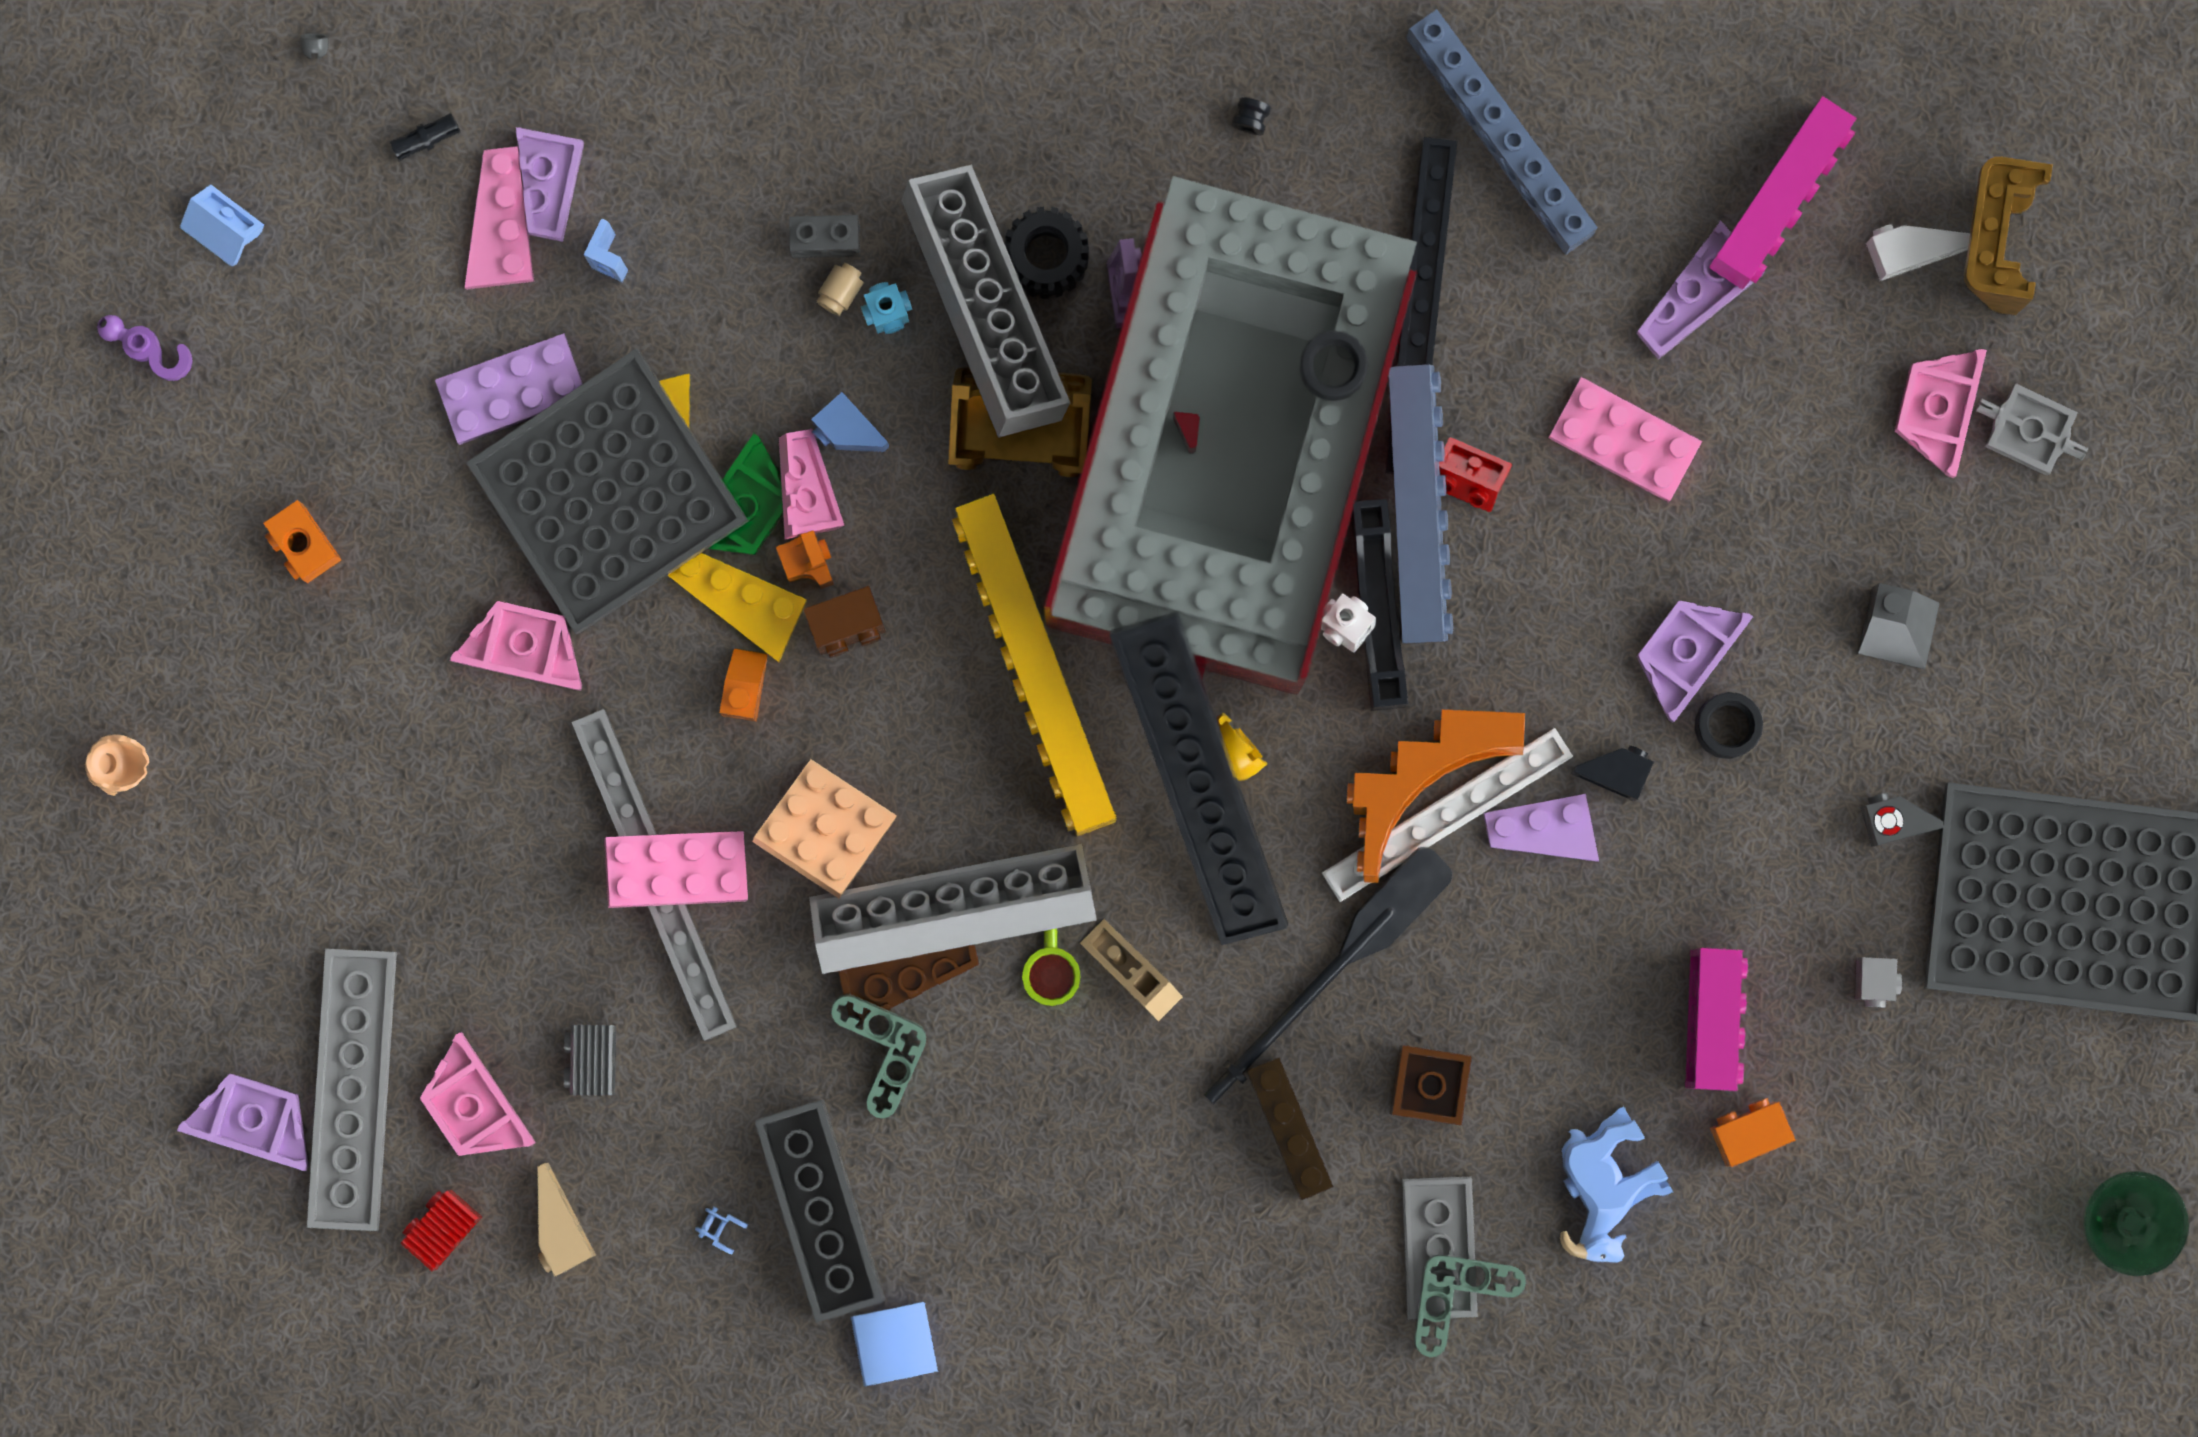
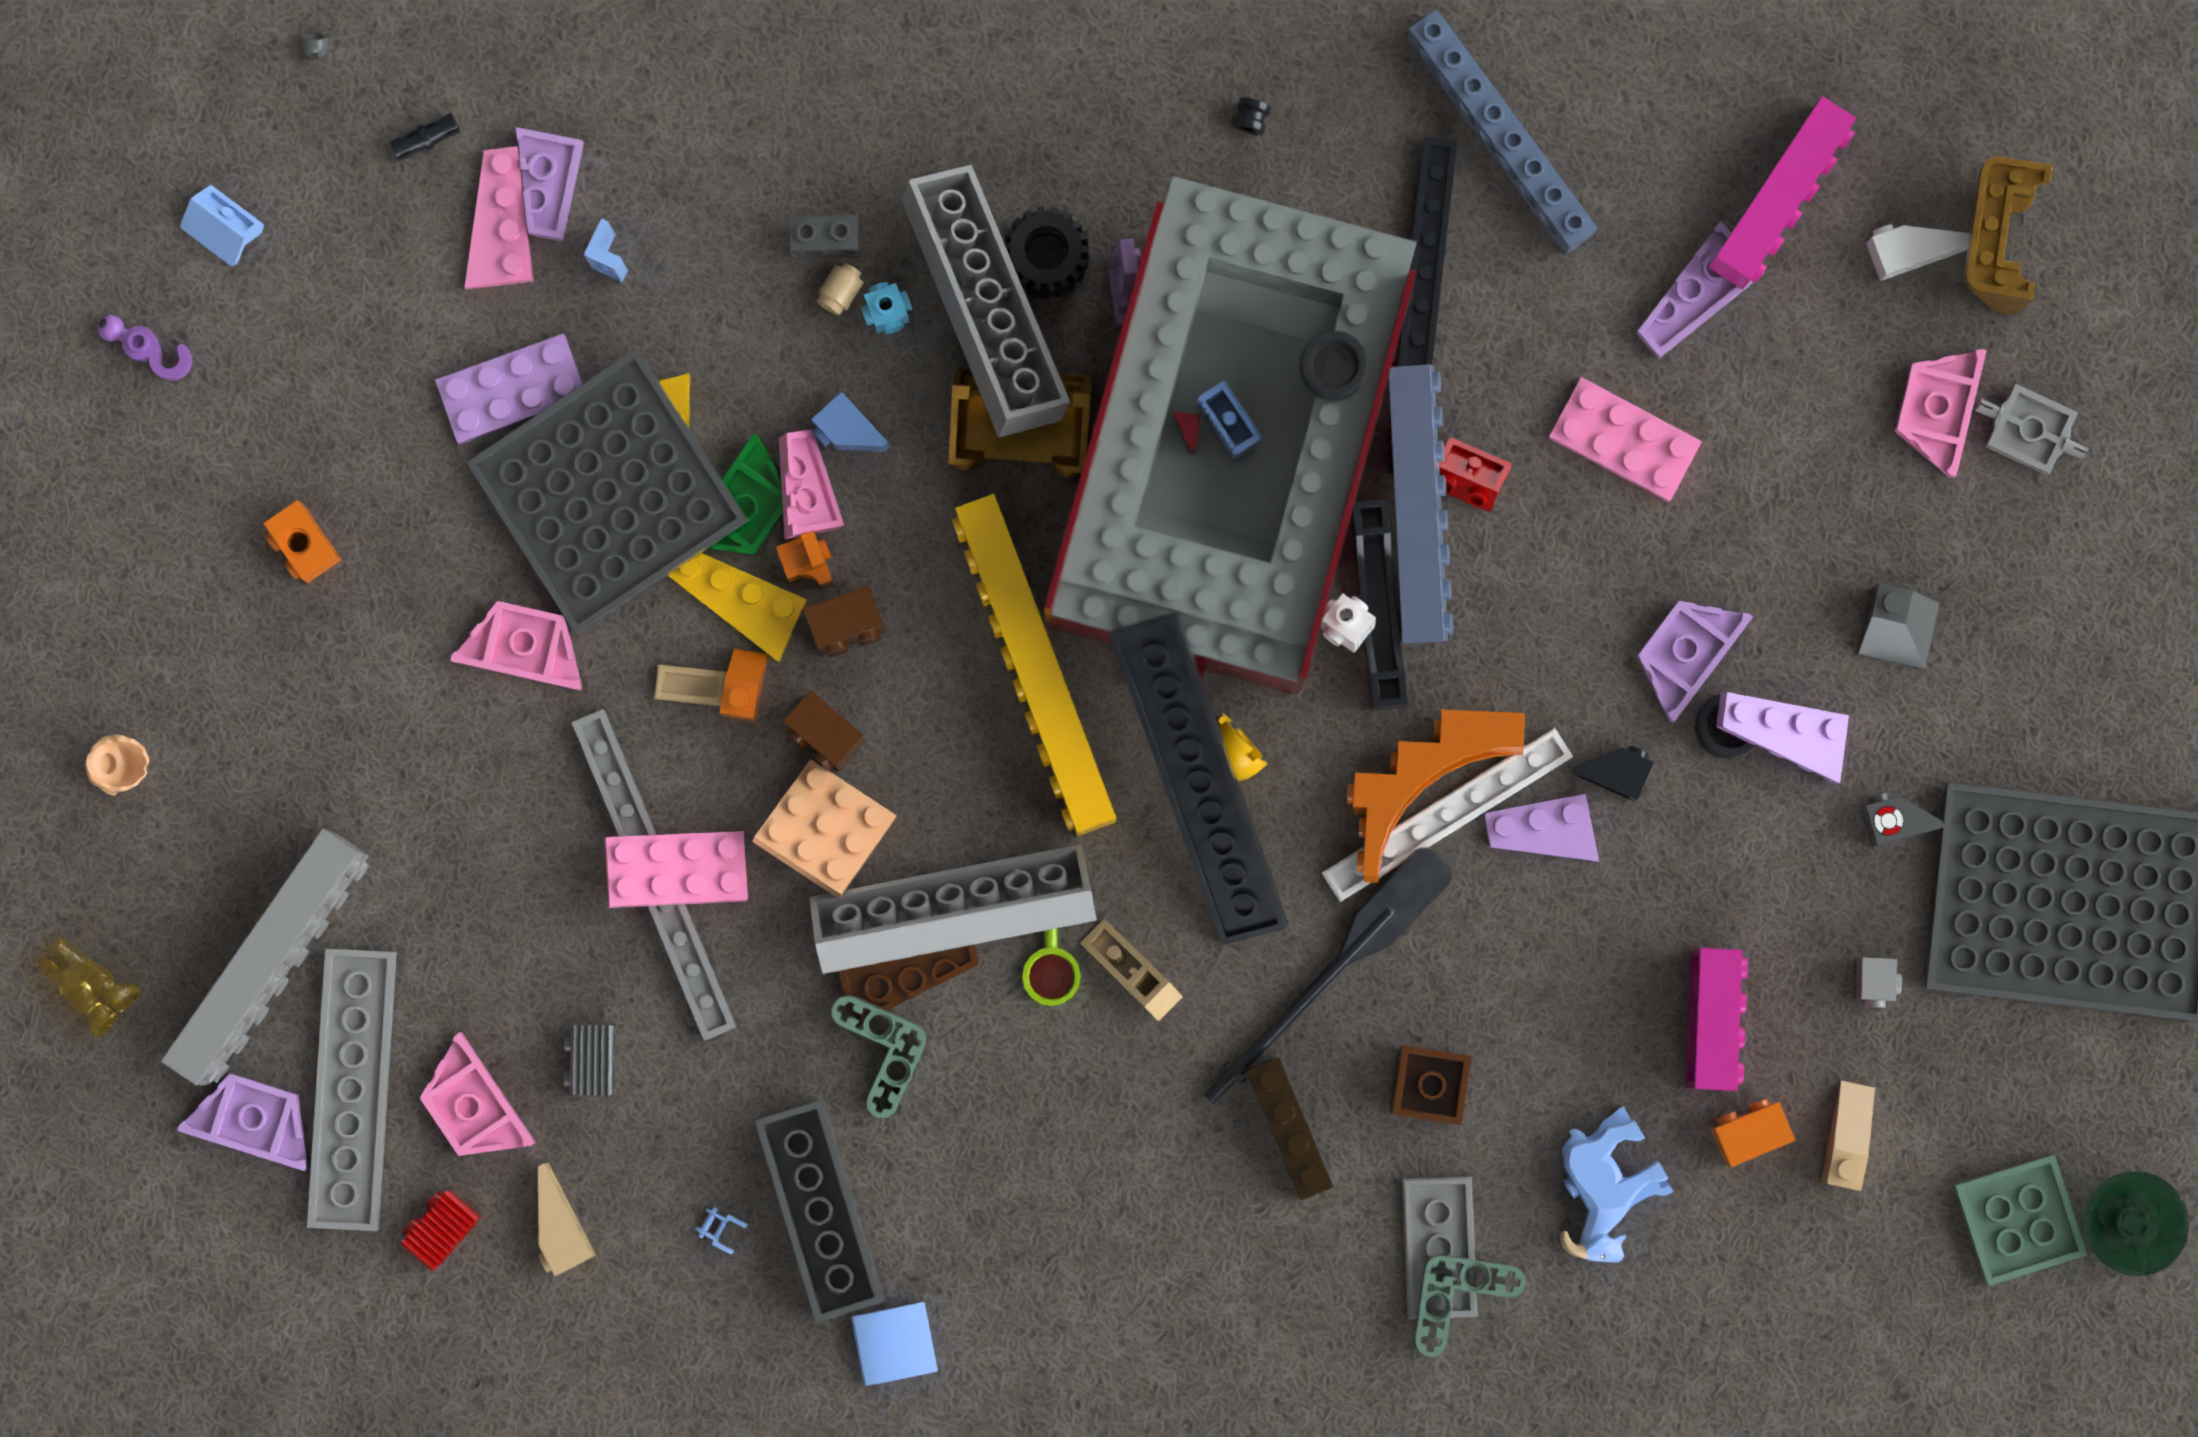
(83, 982): none -> clear yellow piece
(266, 959): none -> light grey brick
(689, 685): none -> tan tile
(825, 731): none -> reddish brown brick
(1229, 420): none -> medium blue brick
(1793, 732): none -> lavender wing
(1849, 1137): none -> tan slope
(2019, 1220): none -> sand green plate

